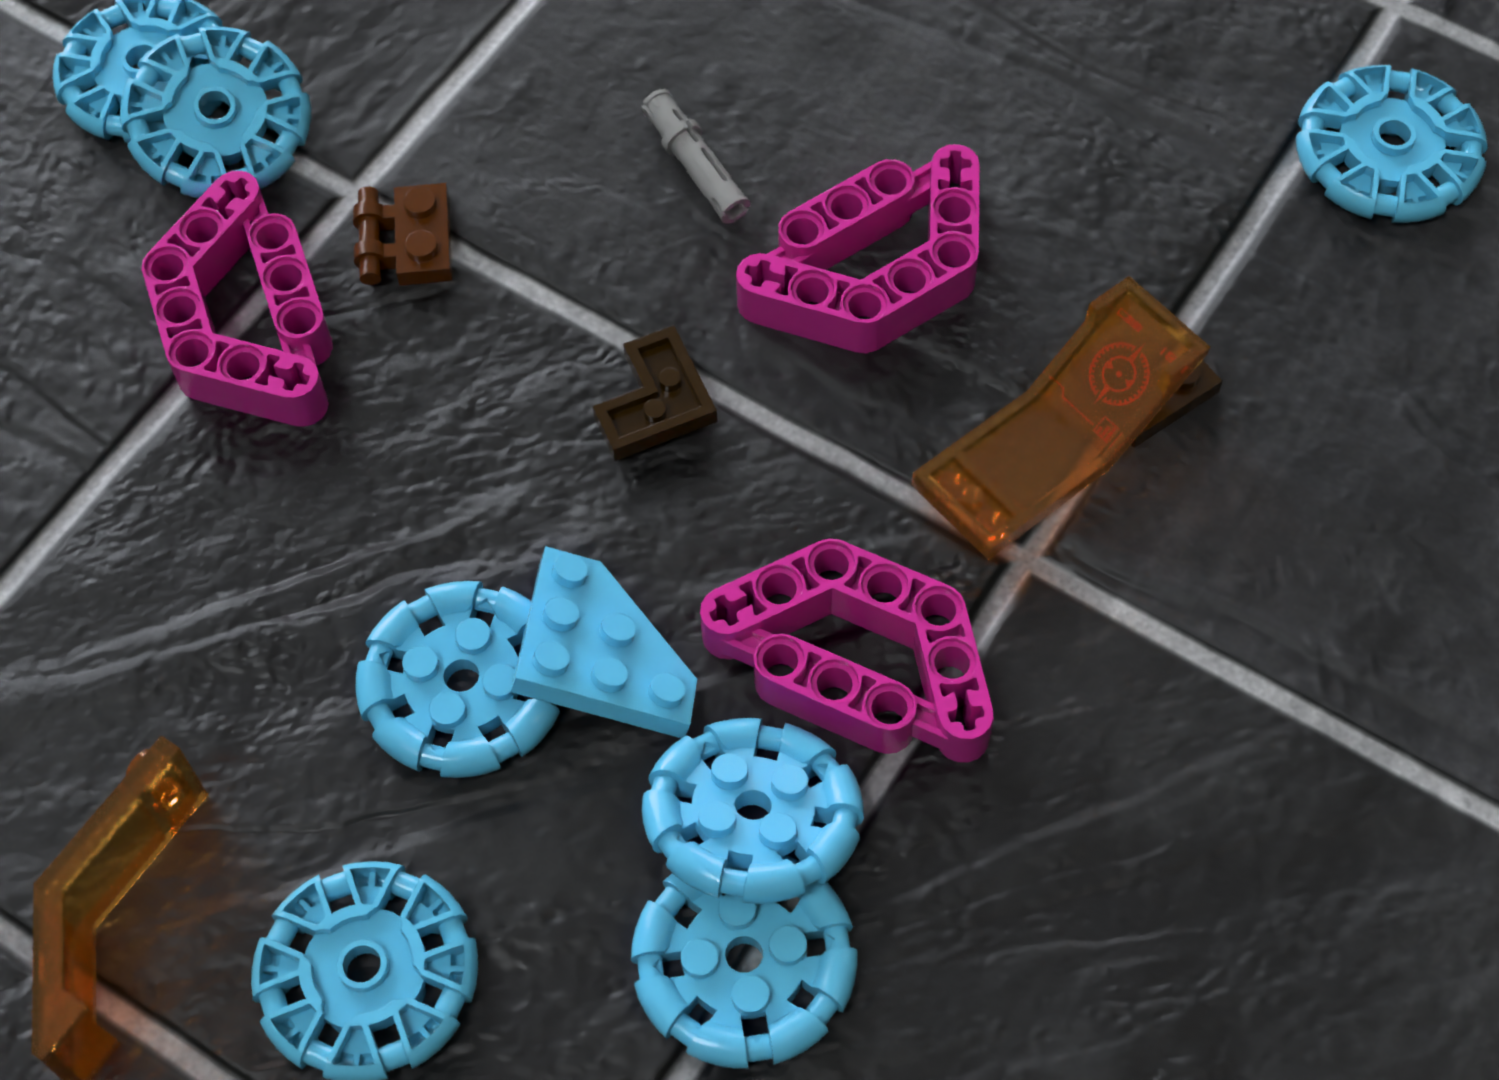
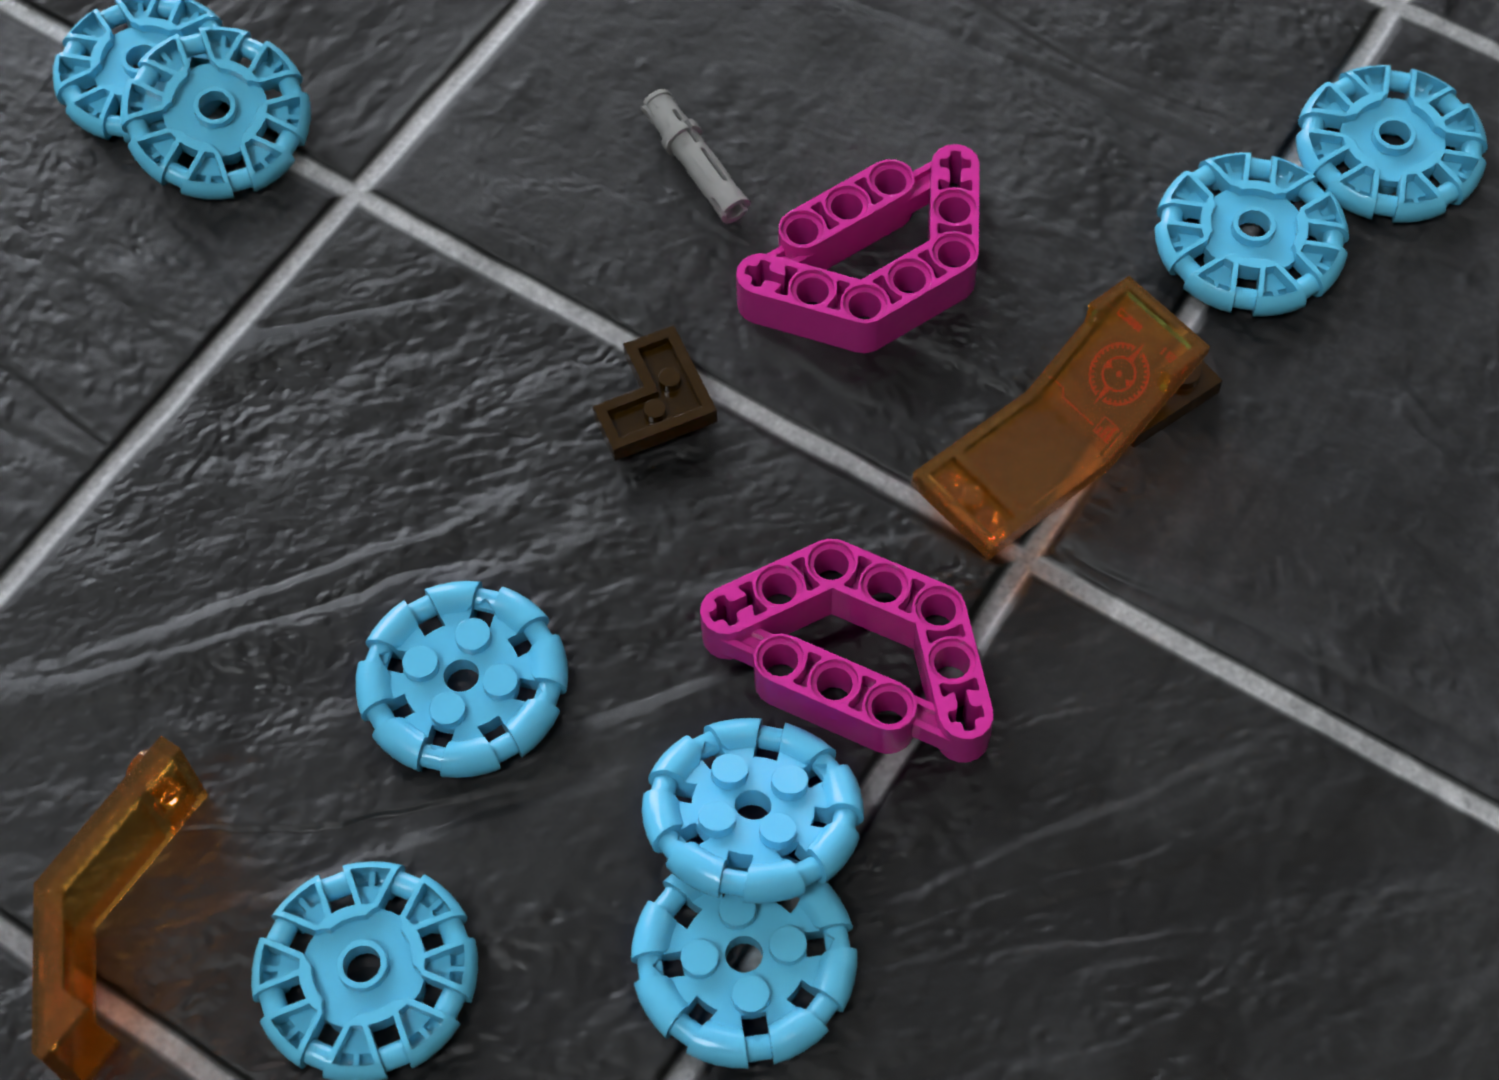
(191, 263): dark pink piece -> none
(421, 235): reddish brown plate -> none
(599, 651): medium azure plate -> none
(1236, 255): none -> medium azure plate

